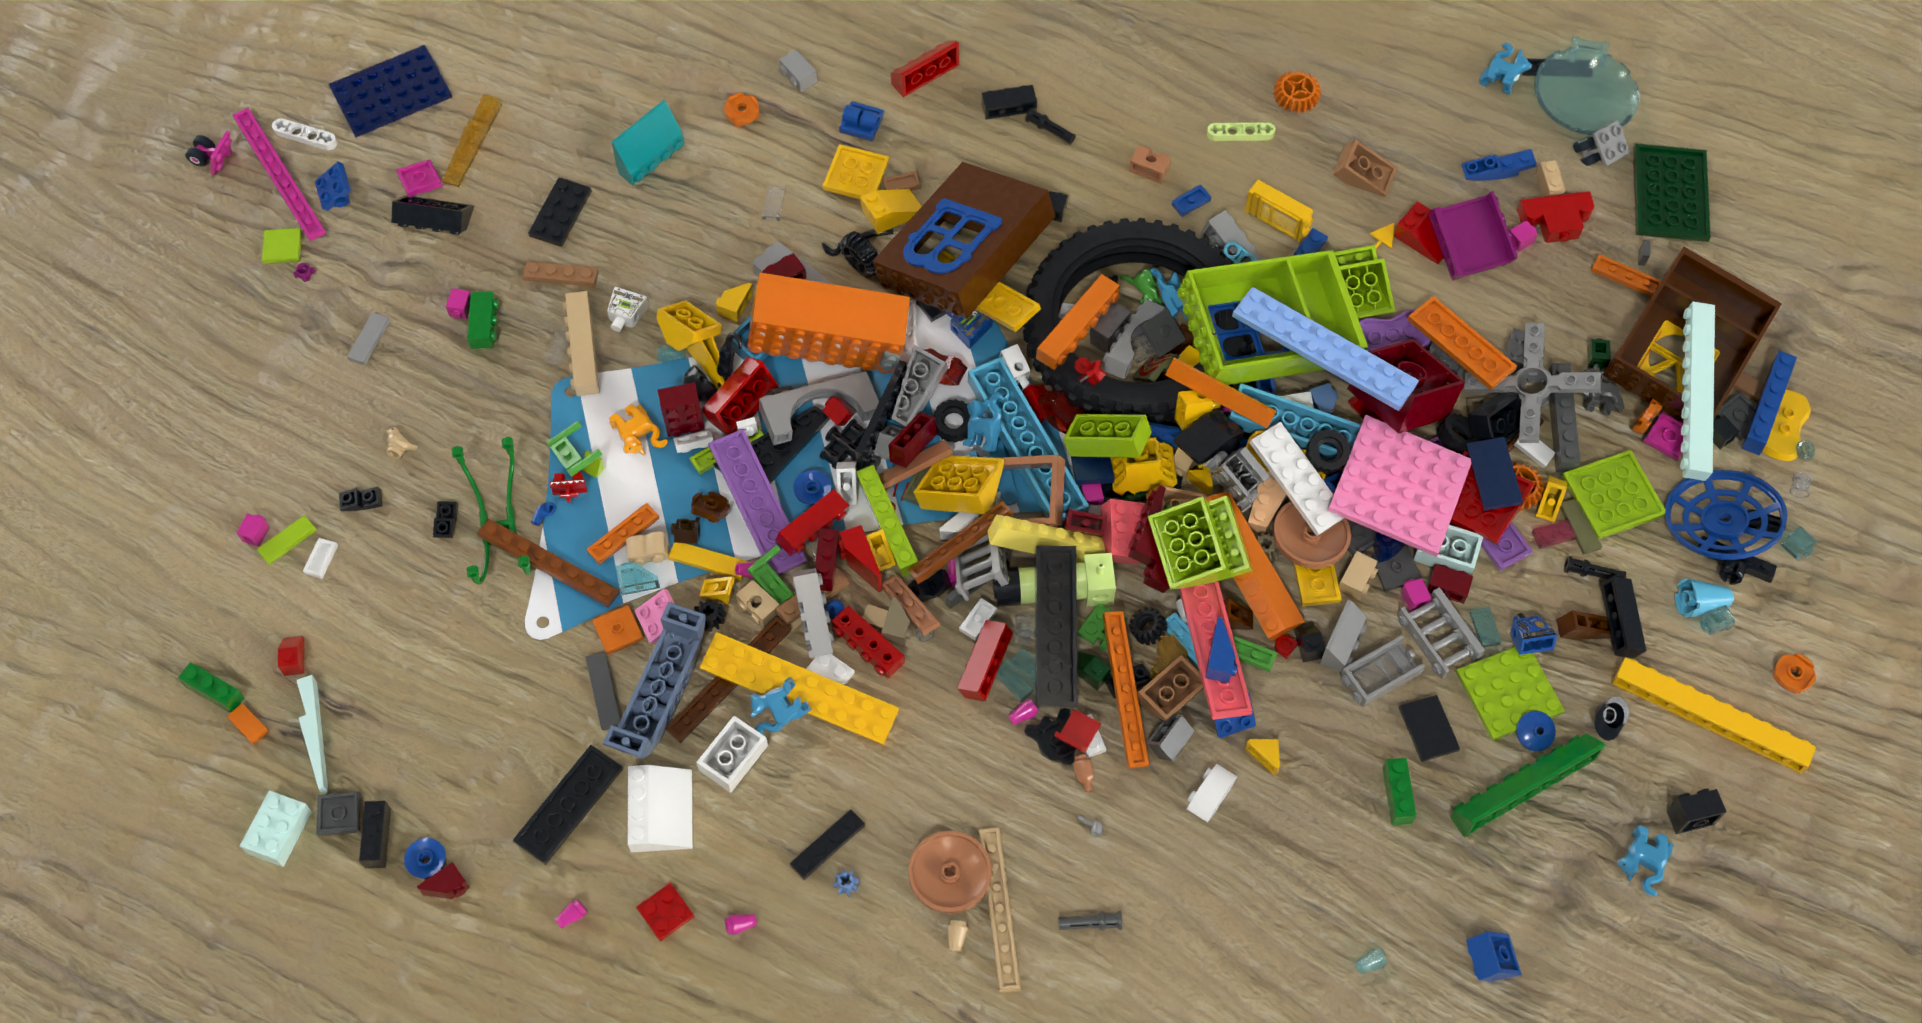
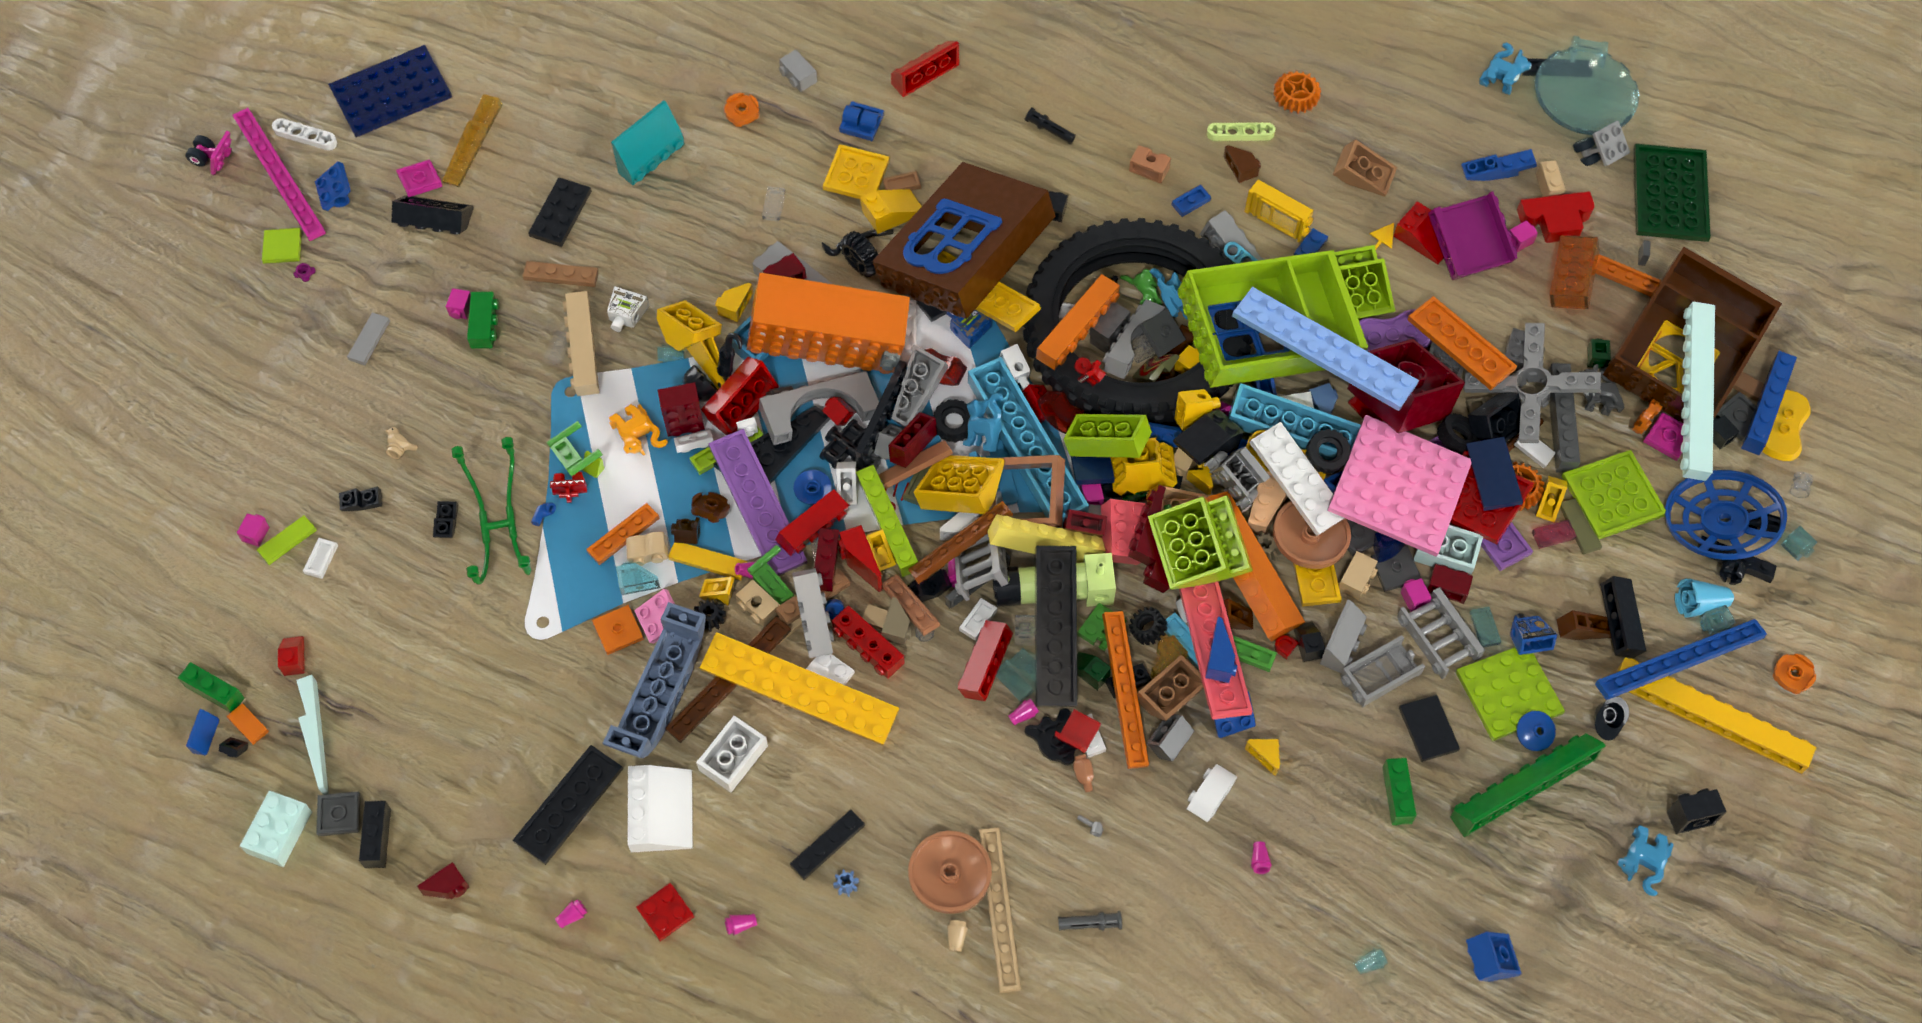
(202, 733): none -> blue slope
(233, 747): none -> black plate
(418, 852): blue dish -> none
(549, 563): dark orange plate -> none
(603, 690): dark grey tile -> none
(779, 706): dark azure animal -> none
(1008, 102): black brick -> none
(1220, 392): orange tile -> none
(1241, 163): none -> reddish brown slope
(1260, 858): none -> dark pink cone
(1574, 272): none -> clear orange brick
(1584, 566): black pin -> none
(1680, 659): none -> blue plate
(1805, 449): clear light blue tile -> none

